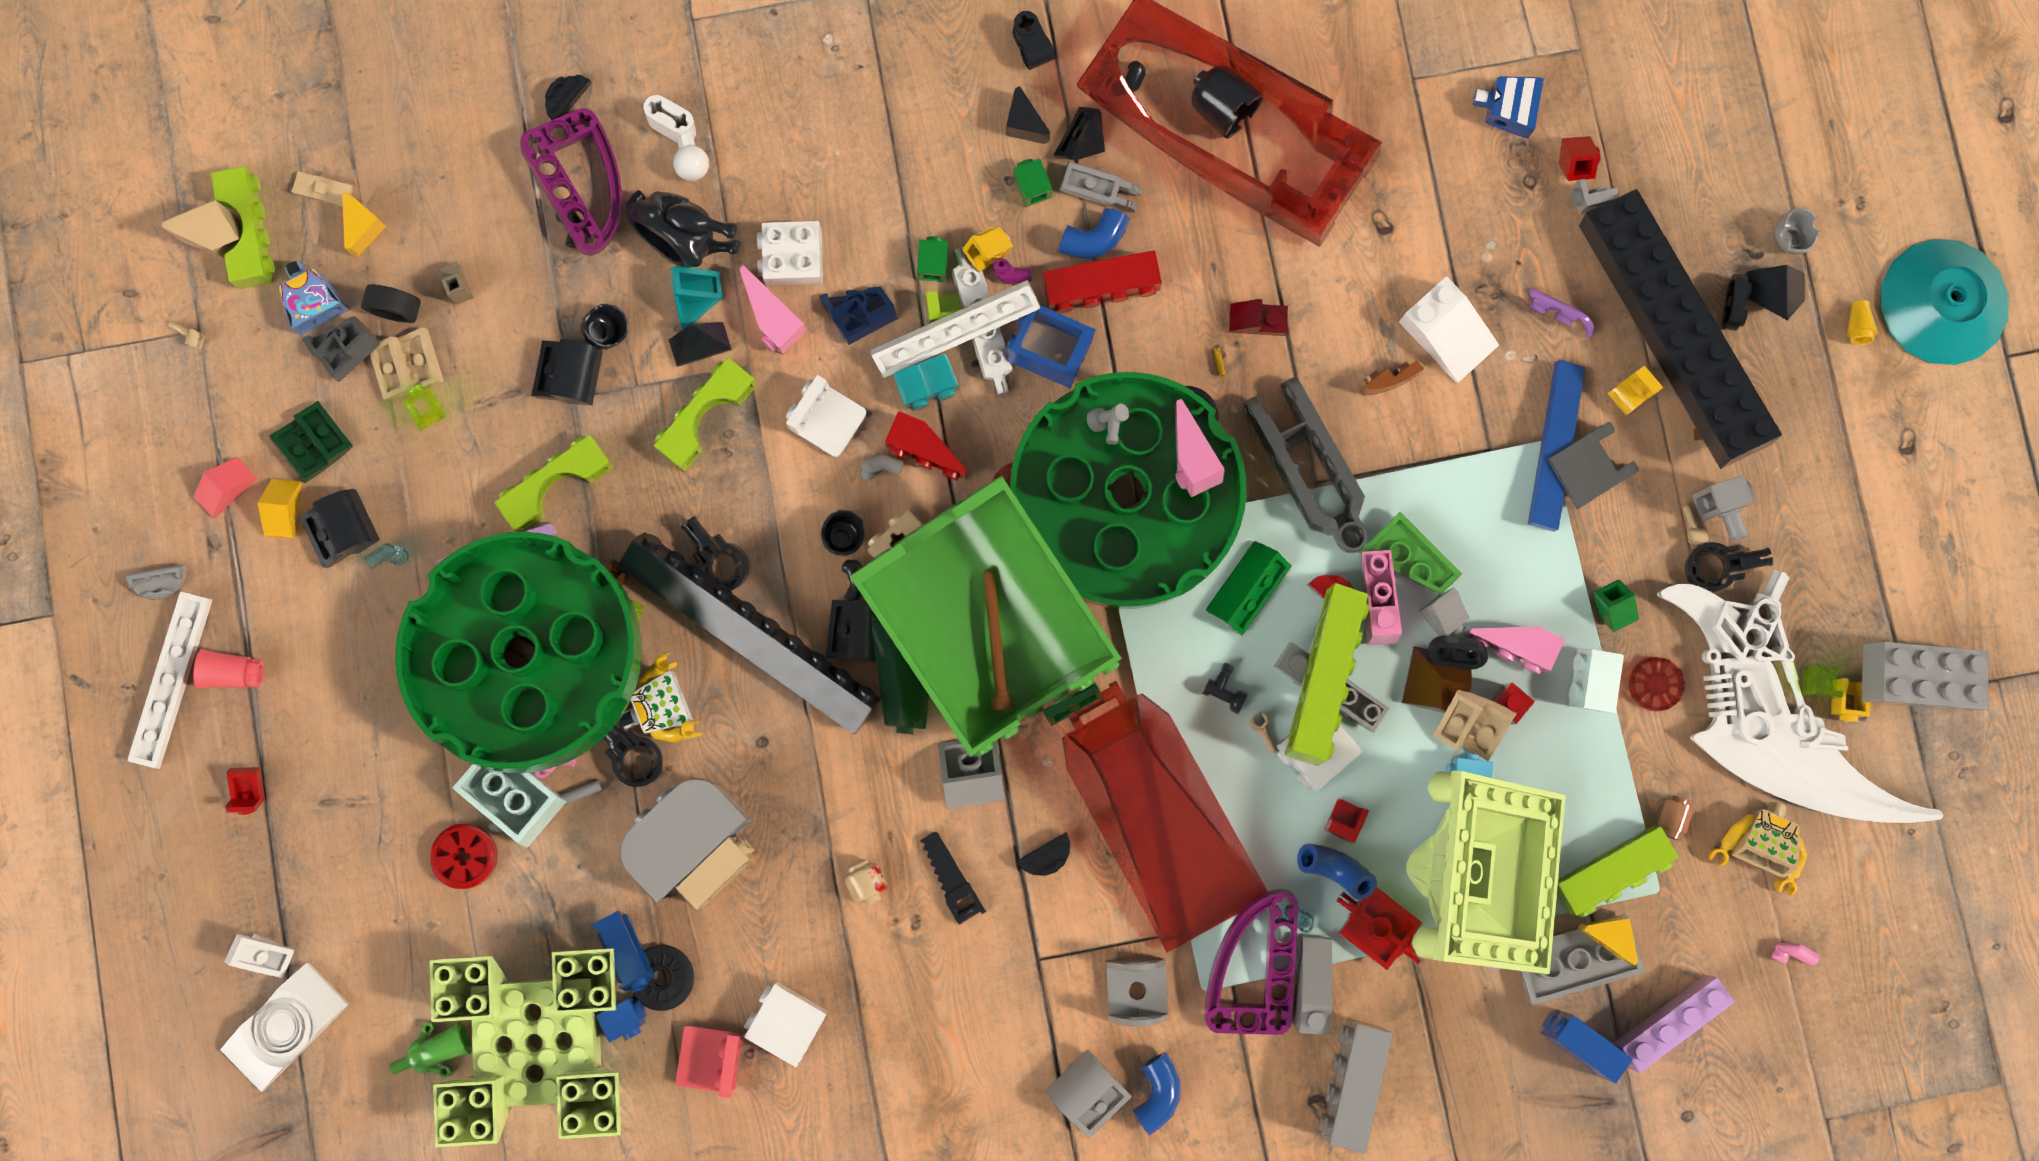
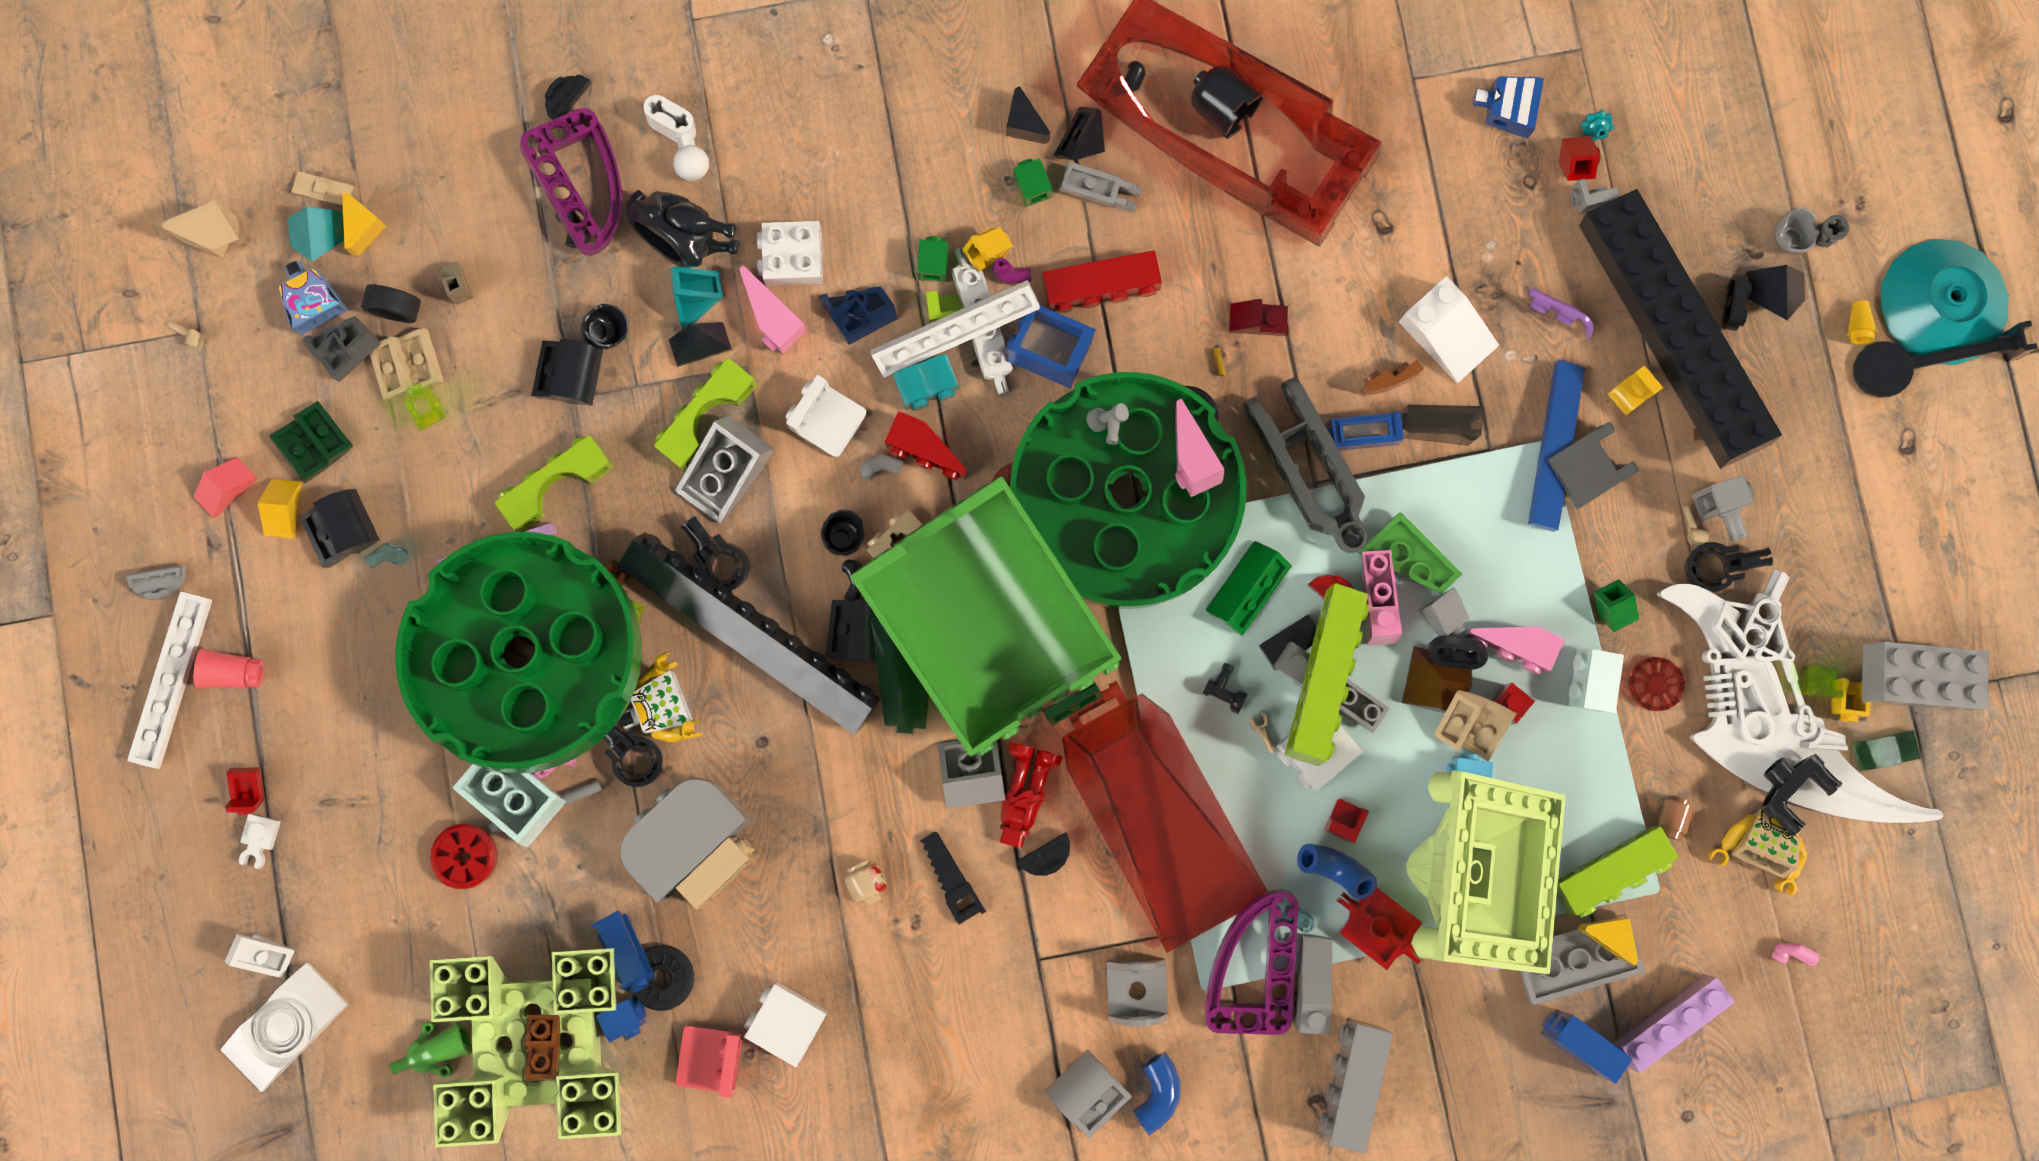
(249, 260): lime arch -> none
(259, 835): none -> white plate
(315, 231): none -> teal slope
(543, 1047): none -> dark orange slope
(723, 468): none -> light grey slope
(1001, 697): dark orange piece -> none
(1021, 808): none -> red piece
(1033, 44): black piece -> none
(1098, 240): blue cylinder -> none
(1300, 633): none -> black plate
(1366, 431): none -> blue window
(1442, 423): none -> clear smoke slope
(1597, 125): none -> teal plant
(1787, 780): none -> black connector
(1832, 232): none -> dark grey bush
(1886, 750): none -> clear green slope
(1887, 368): none -> black piece

